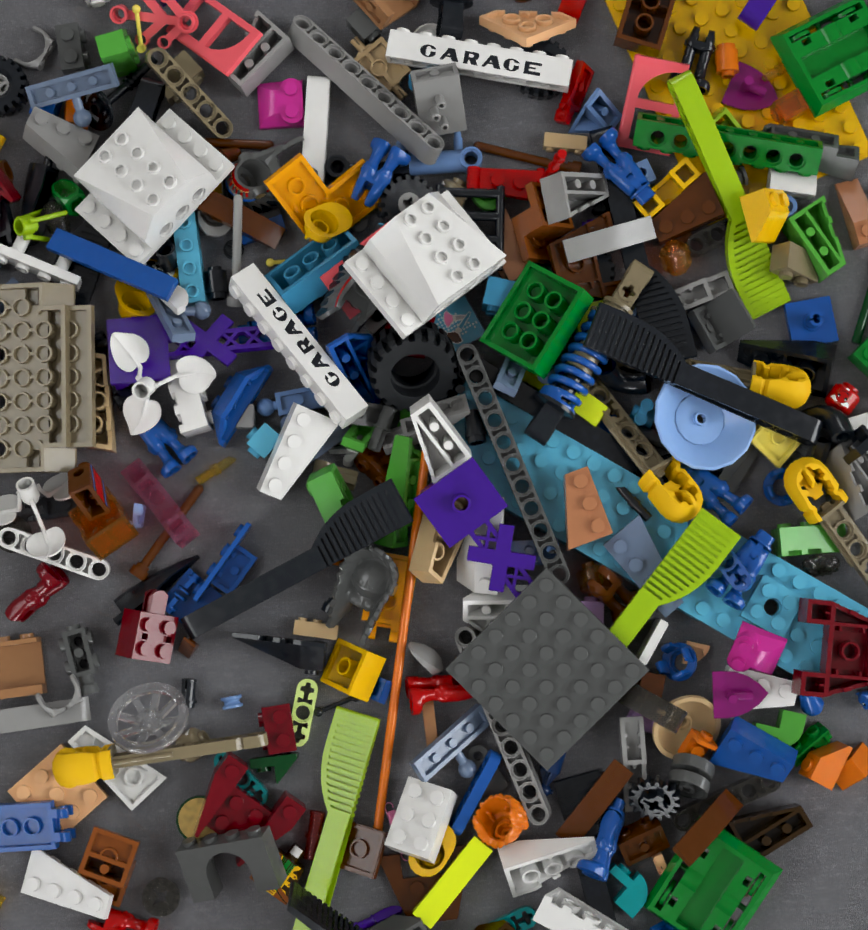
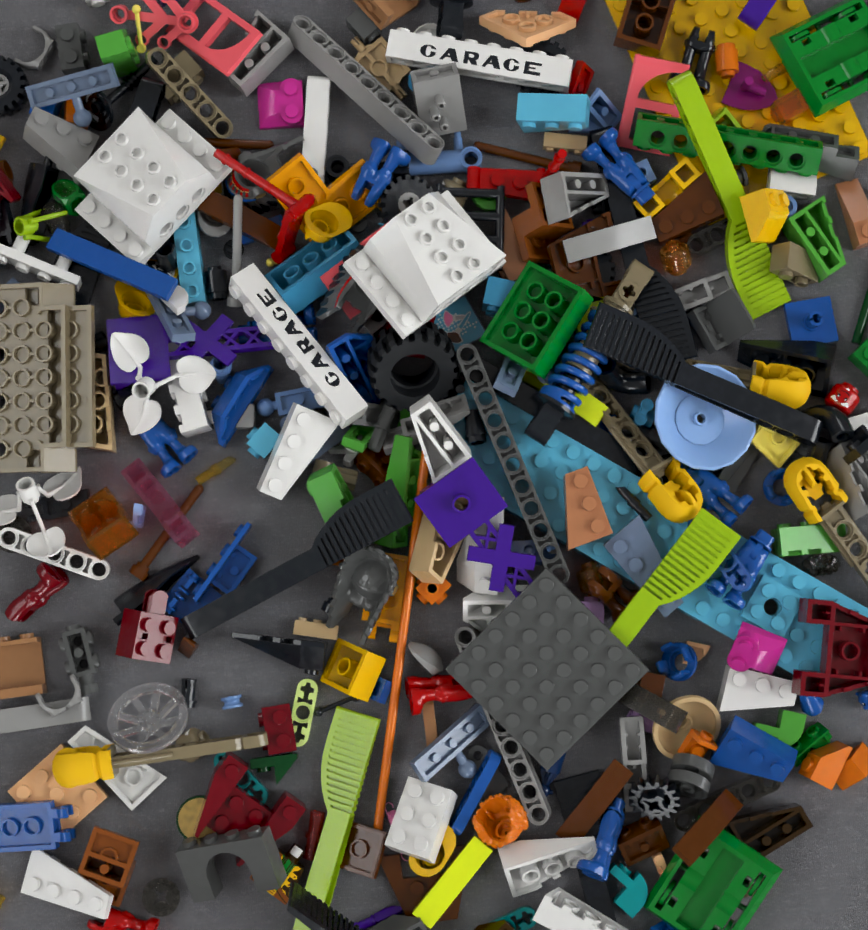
(85, 482): reddish brown torso -> none
(222, 371): none -> medium blue cone
(292, 216): none -> red piece
(438, 596): none -> orange brick
(552, 112): none -> medium azure wedge
(651, 640): white tile -> none
(734, 694): magenta shield -> none

